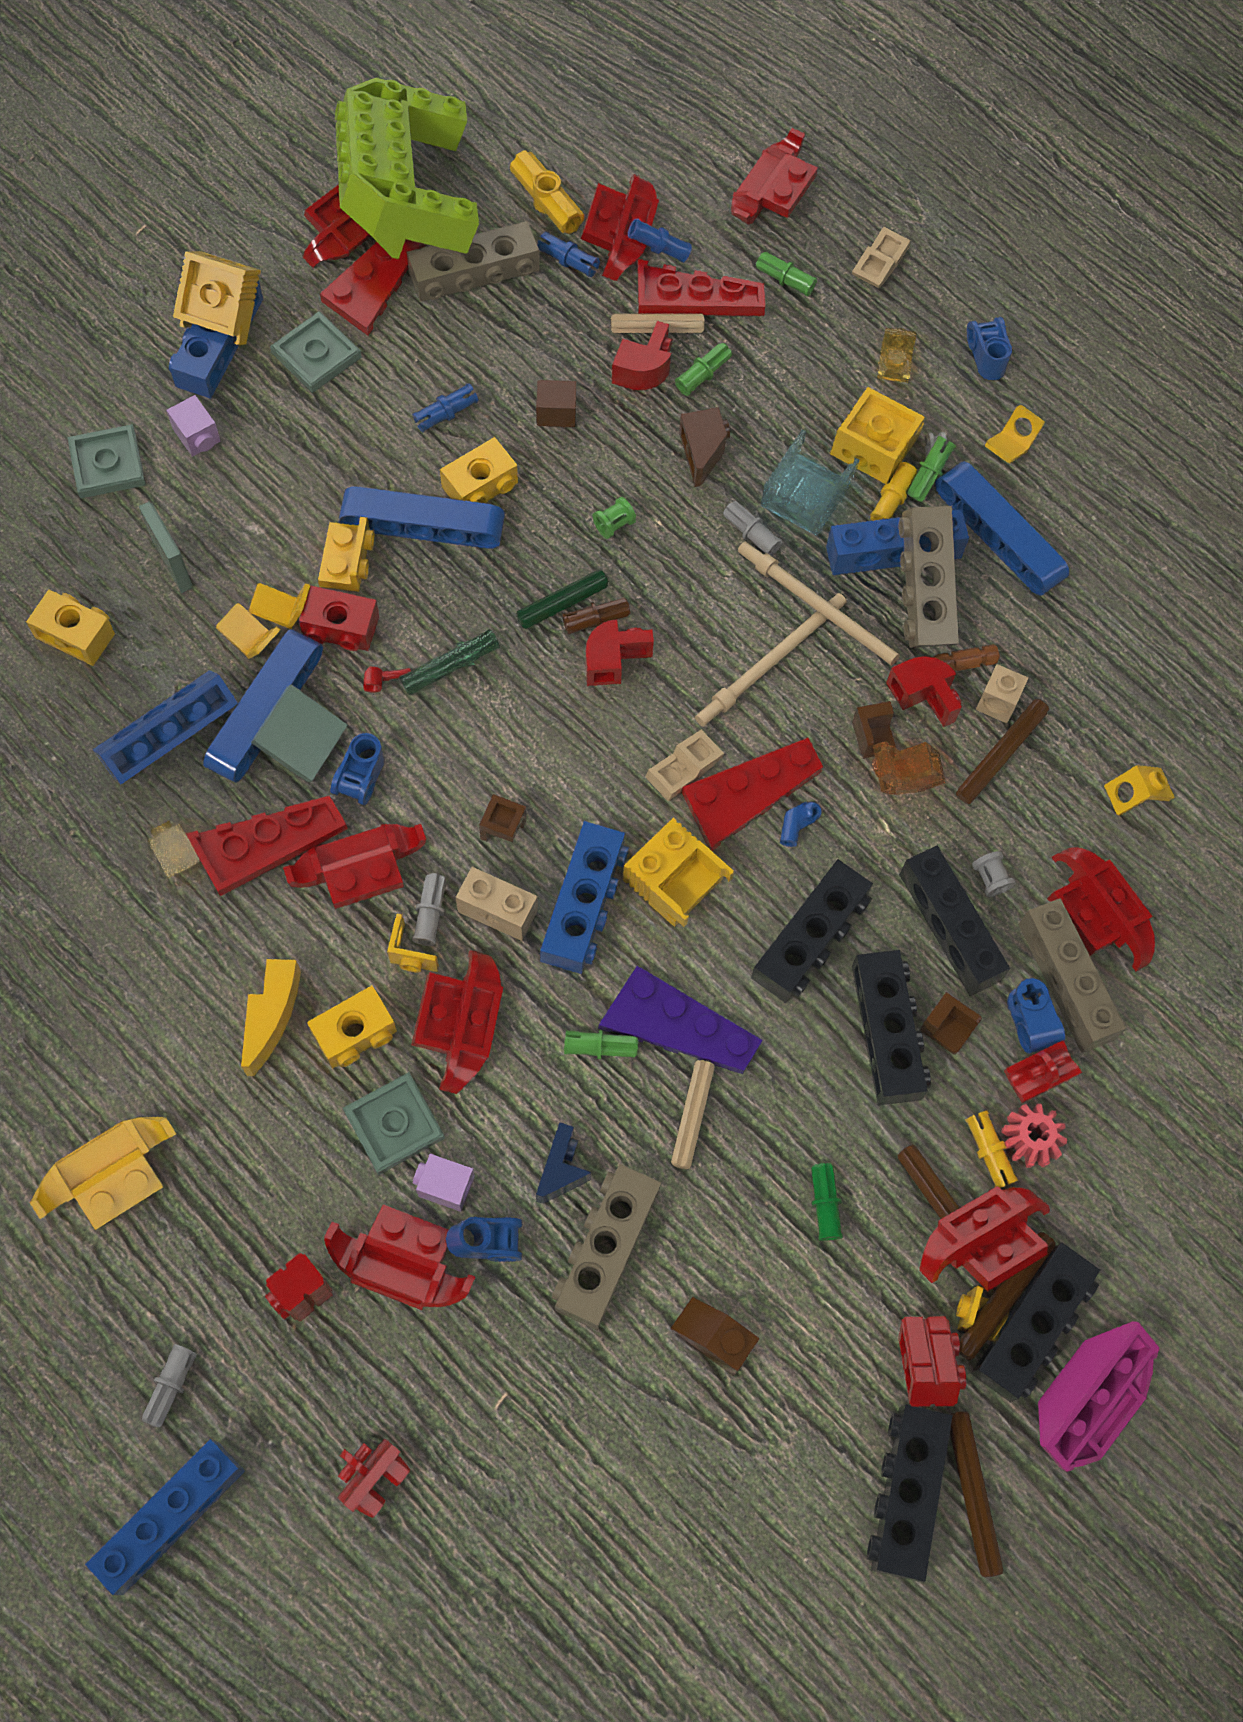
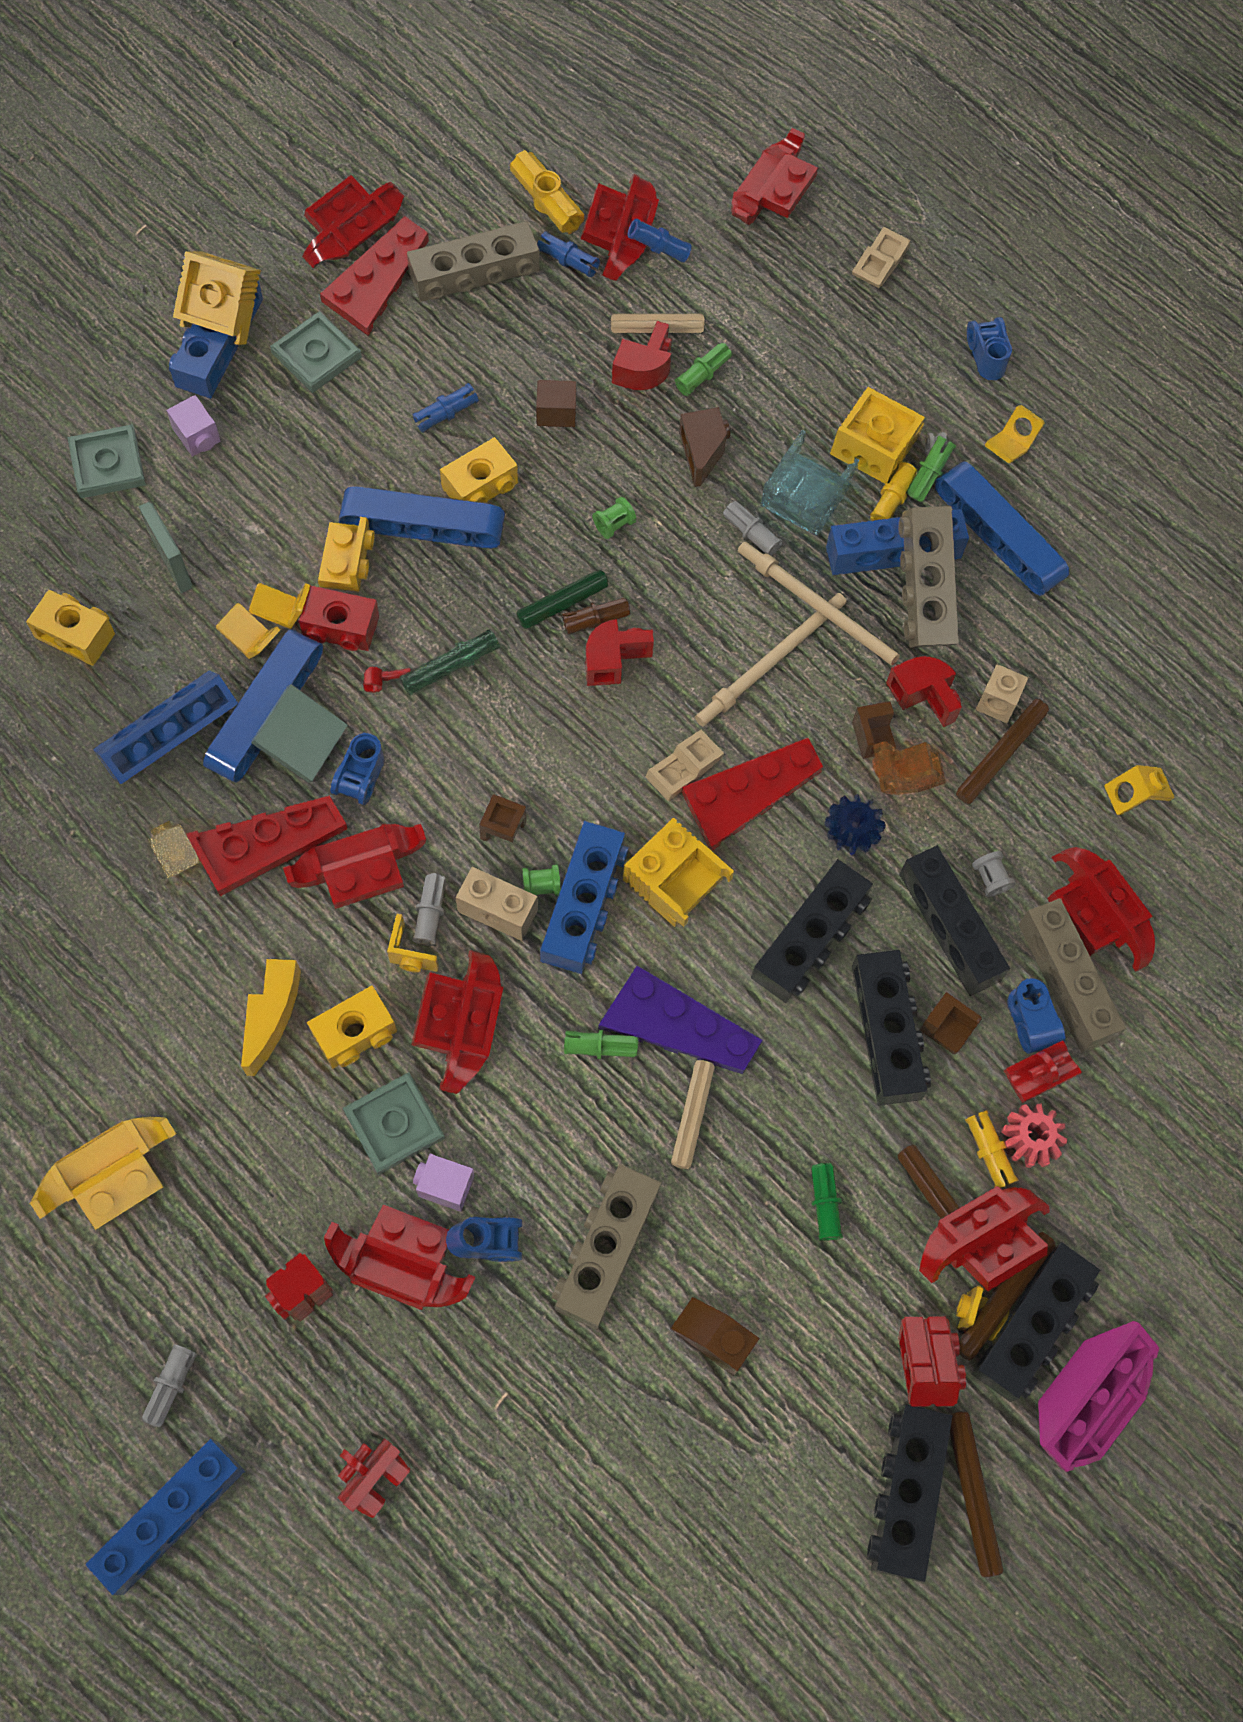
(378, 171): lime wedge -> none
(542, 881): none -> bright green bush
(557, 1176): dark blue slope -> none
(683, 293): red wing -> none
(786, 273): bright green axle -> none
(797, 819): blue arm -> none
(868, 825): none -> clear blue gear
(896, 354): clear yellow bracket -> none
(970, 657): dark orange axle -> none

